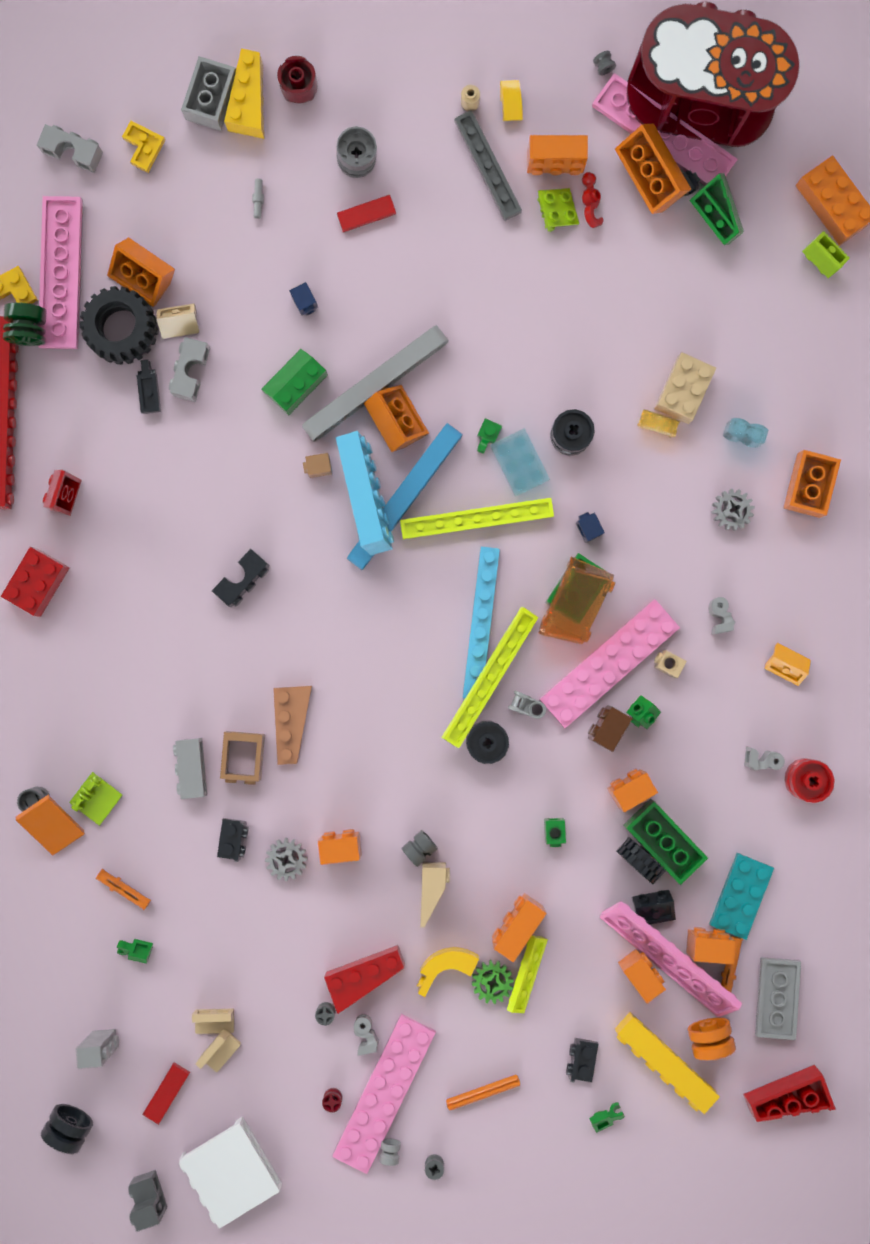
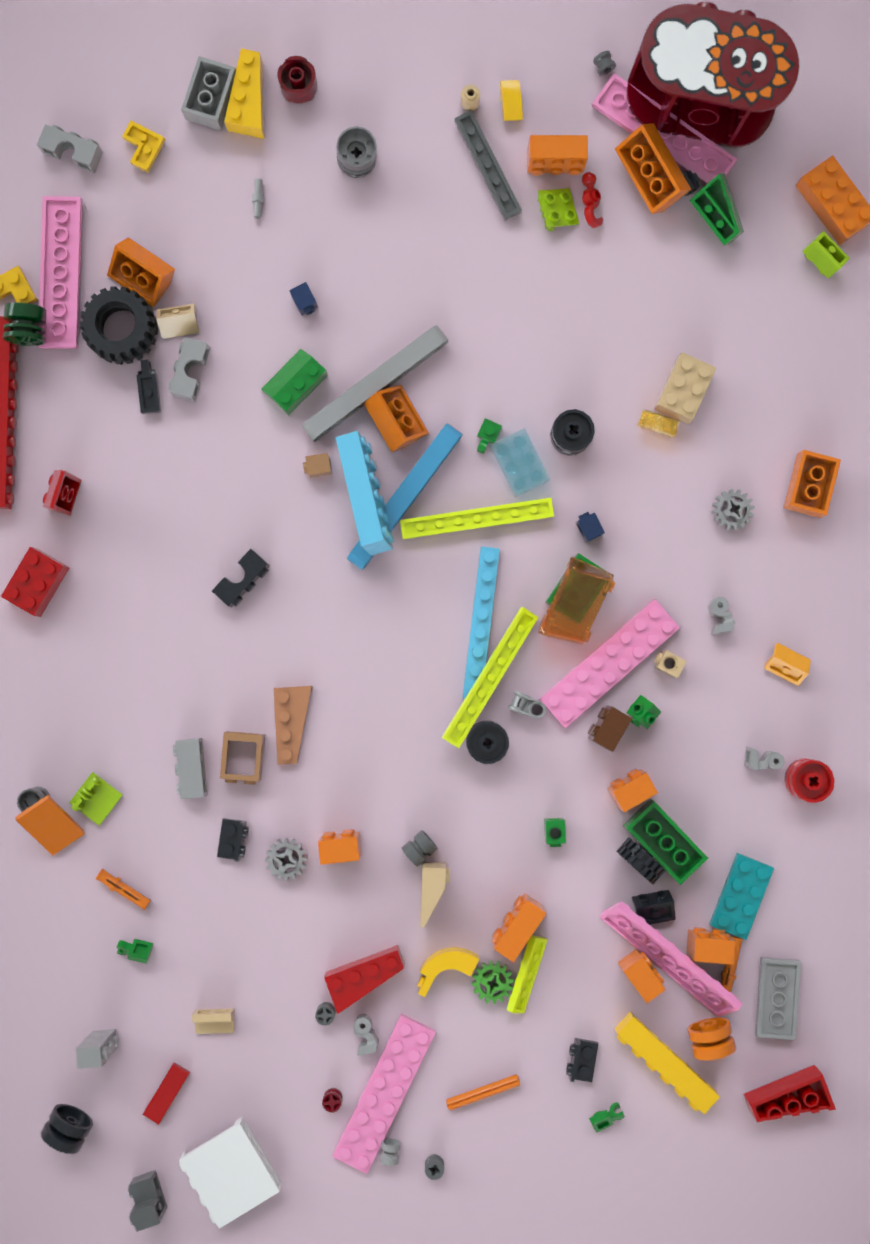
(219, 1051): tan panel -> none
(366, 213): red tile -> none
(749, 434): clear light blue brick -> none

